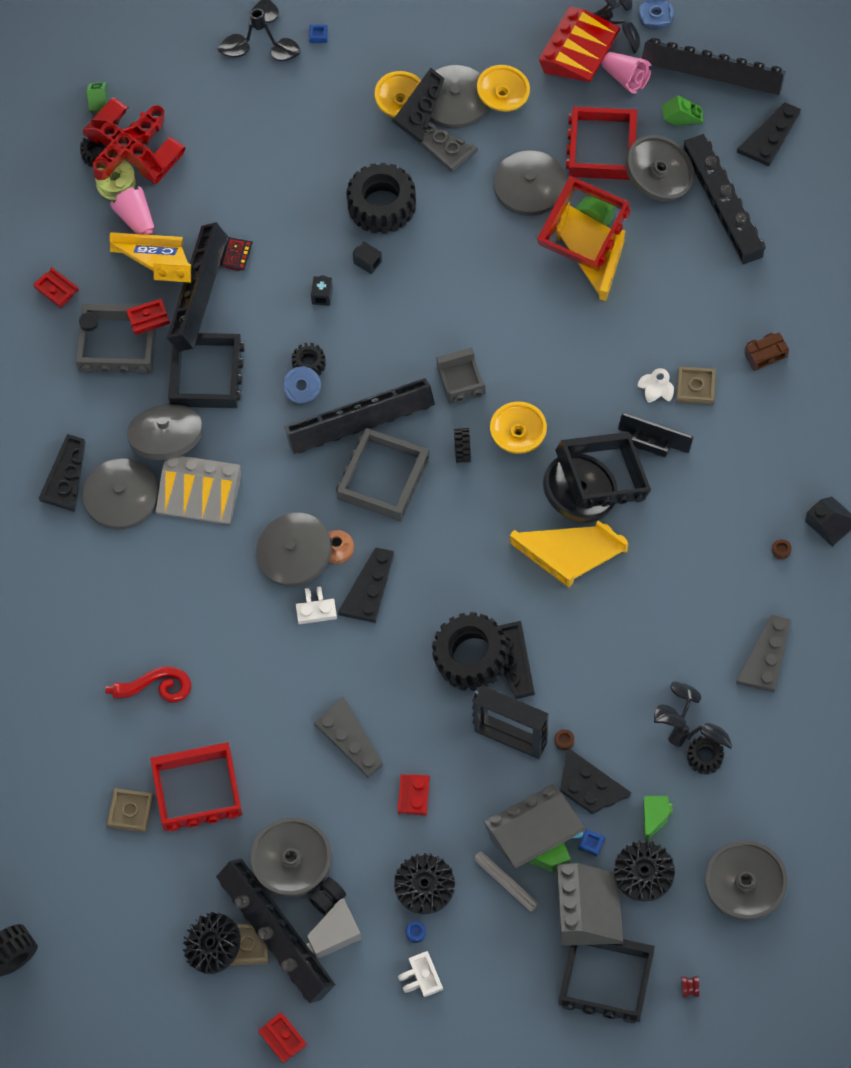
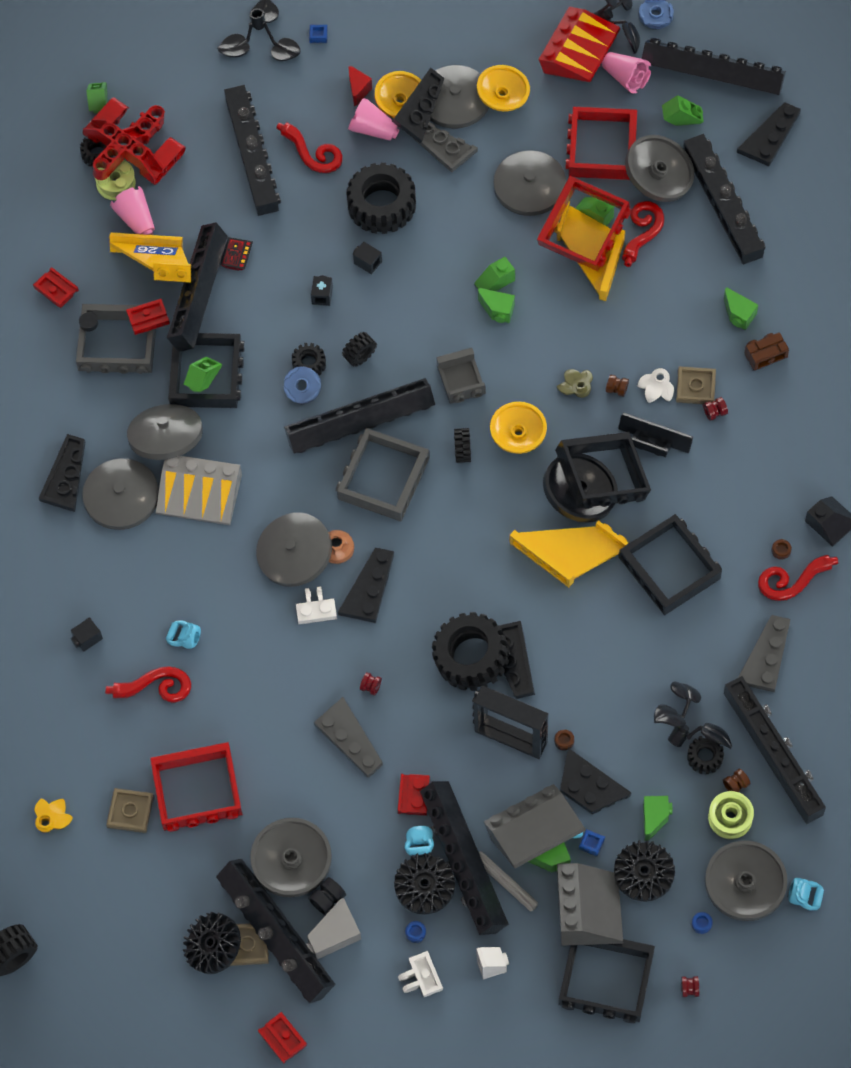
(53, 813): none -> yellow plate
(86, 634): none -> black brick
(188, 636): none -> medium azure piece
(202, 374): none -> bright green slope
(251, 150): none -> black piece
(294, 135): none -> red plant
(359, 349): none -> black tyre
(360, 84): none -> red slope
(370, 683): none -> dark red wheel
(373, 122): none -> bright pink cone
(419, 836): none -> medium azure piece
(463, 858): none -> black piece
(491, 961): none -> white slope
(496, 275): none -> bright green slope
(497, 304): none -> bright green slope
(576, 383): none -> olive plate
(617, 385): none -> reddish brown wheel
(632, 248): none -> red plant
(662, 602): none -> black window
(702, 922): none -> blue tile
(715, 408): none -> dark red wheel
(730, 827): none -> yellowish green wheel
(736, 781): none -> reddish brown wheel
(739, 309): none -> bright green slope
(775, 750): none -> black piece
(800, 892): none -> medium azure piece
(816, 566): none -> red plant

